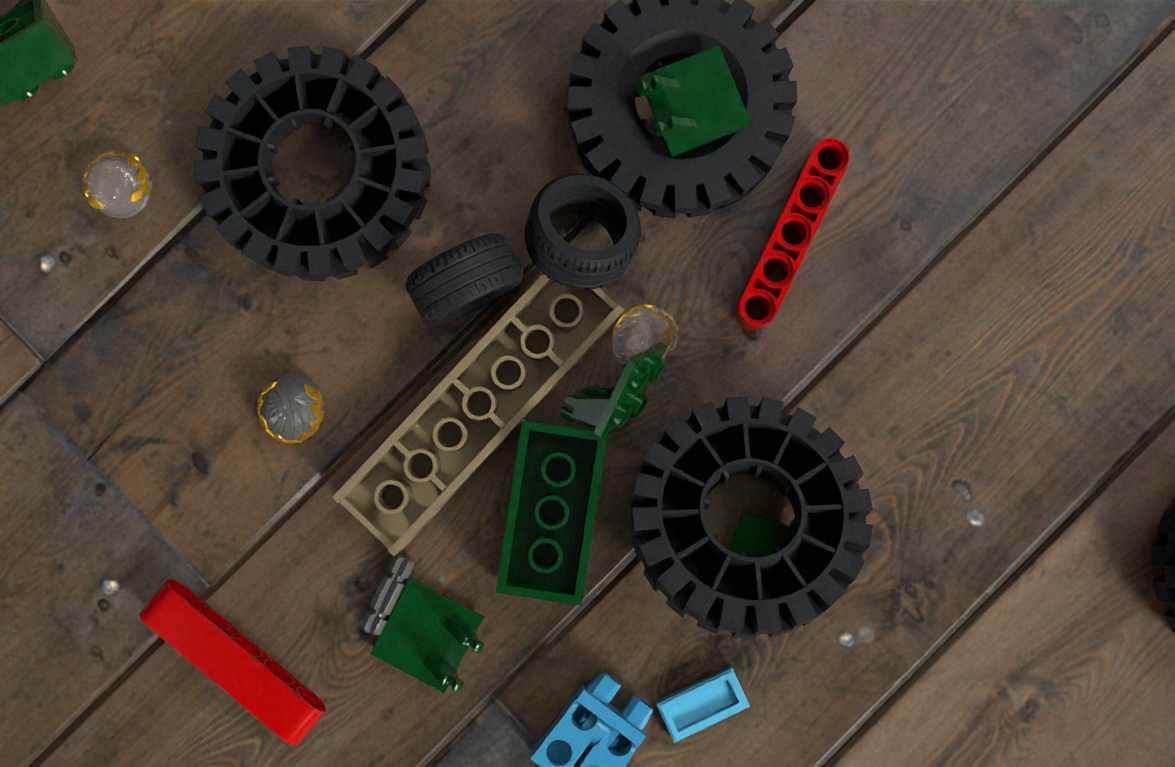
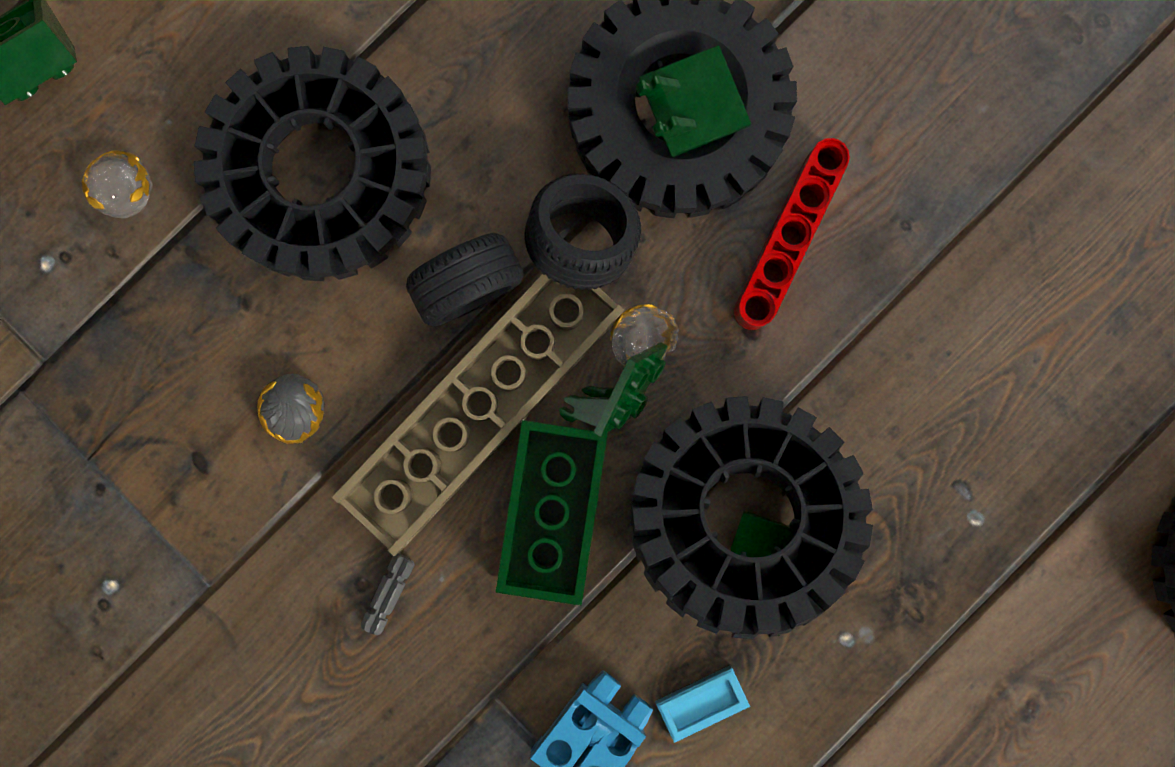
(233, 662): red beam -> none
(429, 636): dark green plate -> none

